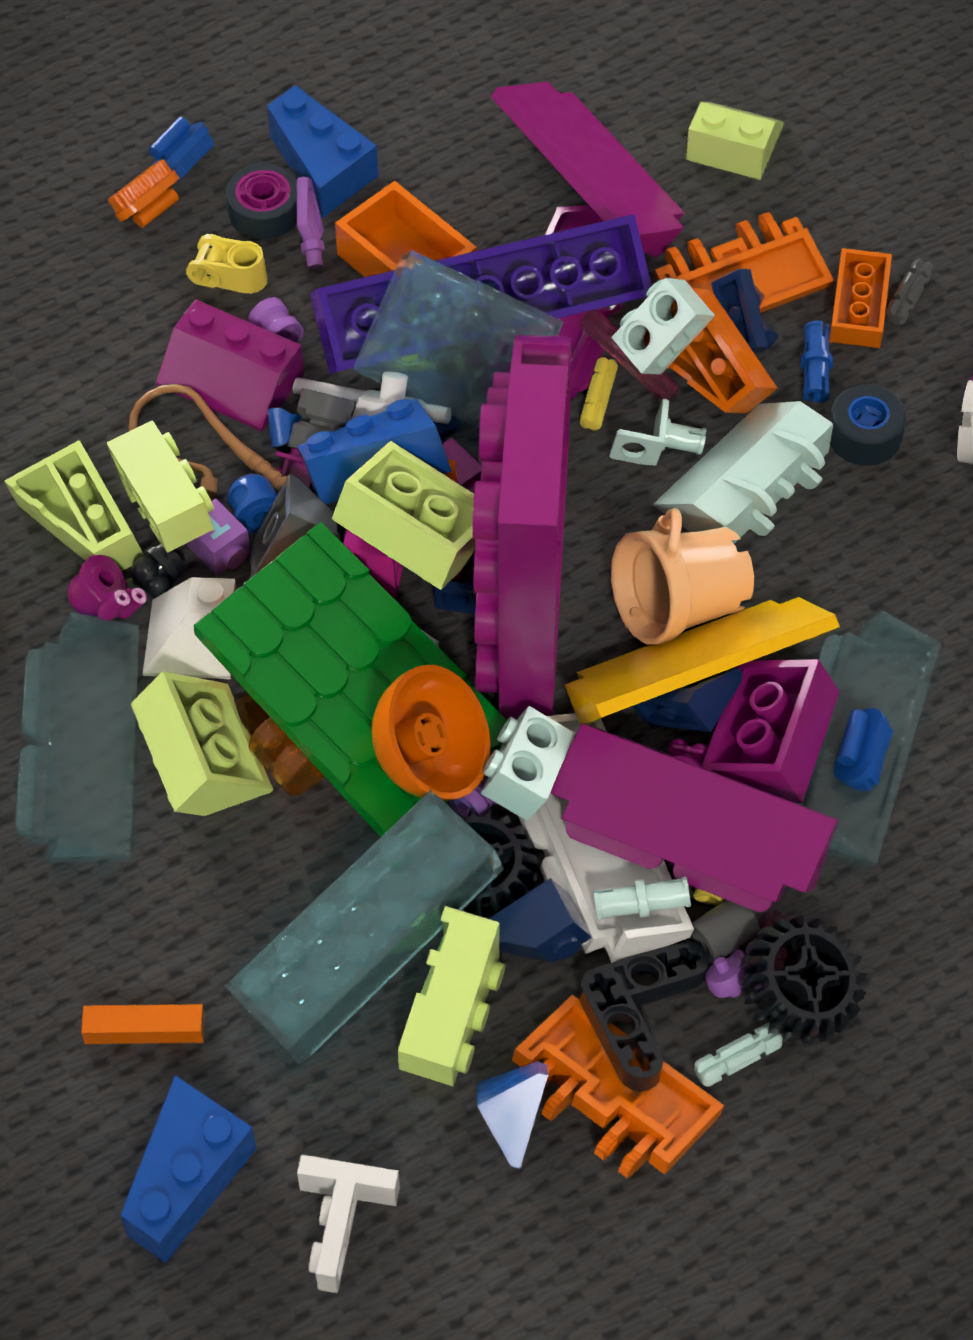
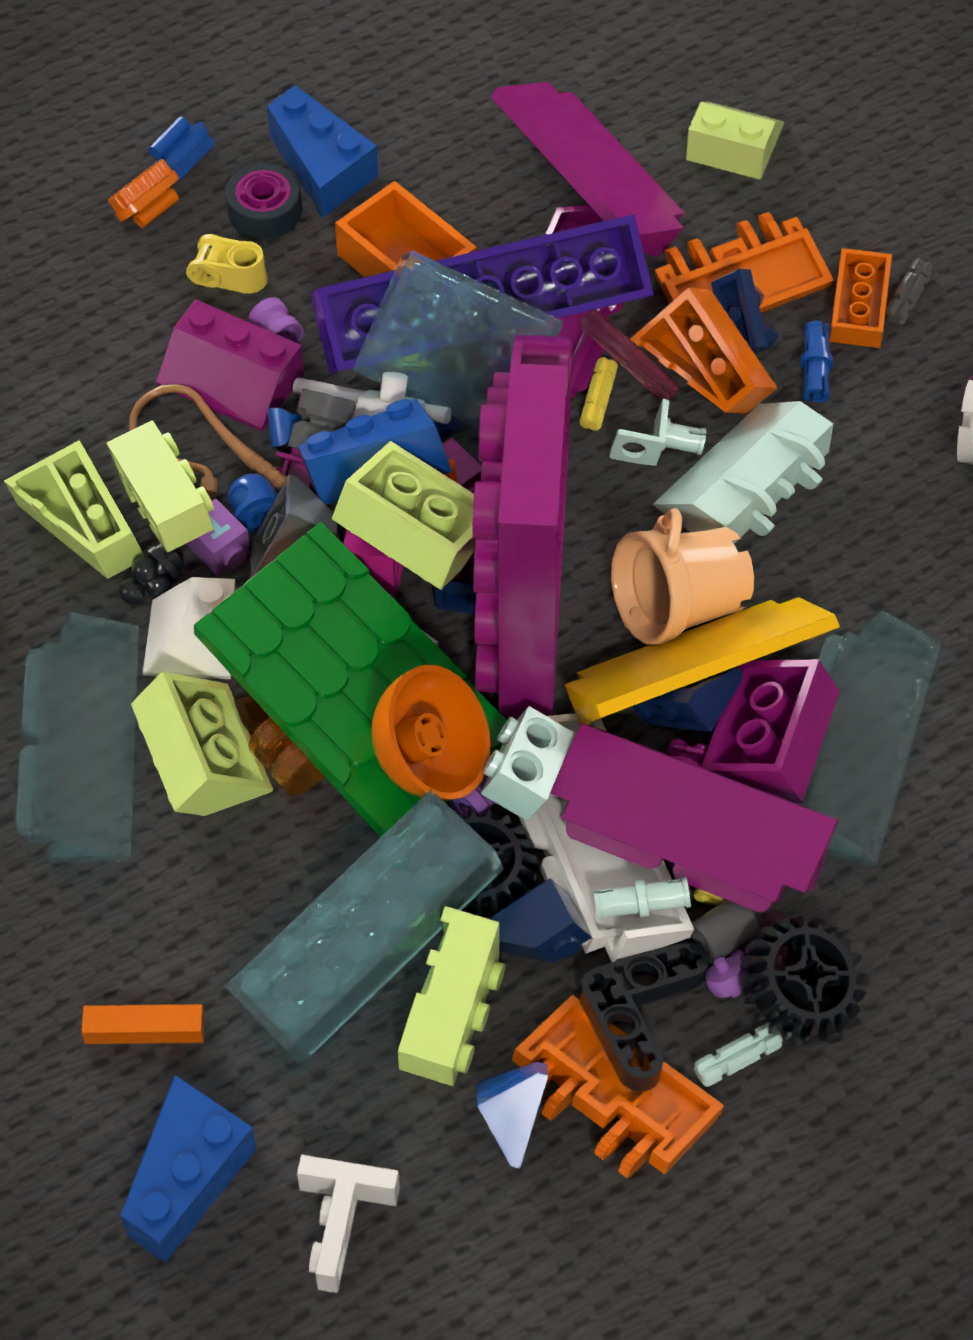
(102, 591): magenta piece -> none
(309, 223): medium lavender piece -> none
(667, 334): light aqua brick -> none
(863, 749): blue piece -> none
(867, 425): black wheel -> none

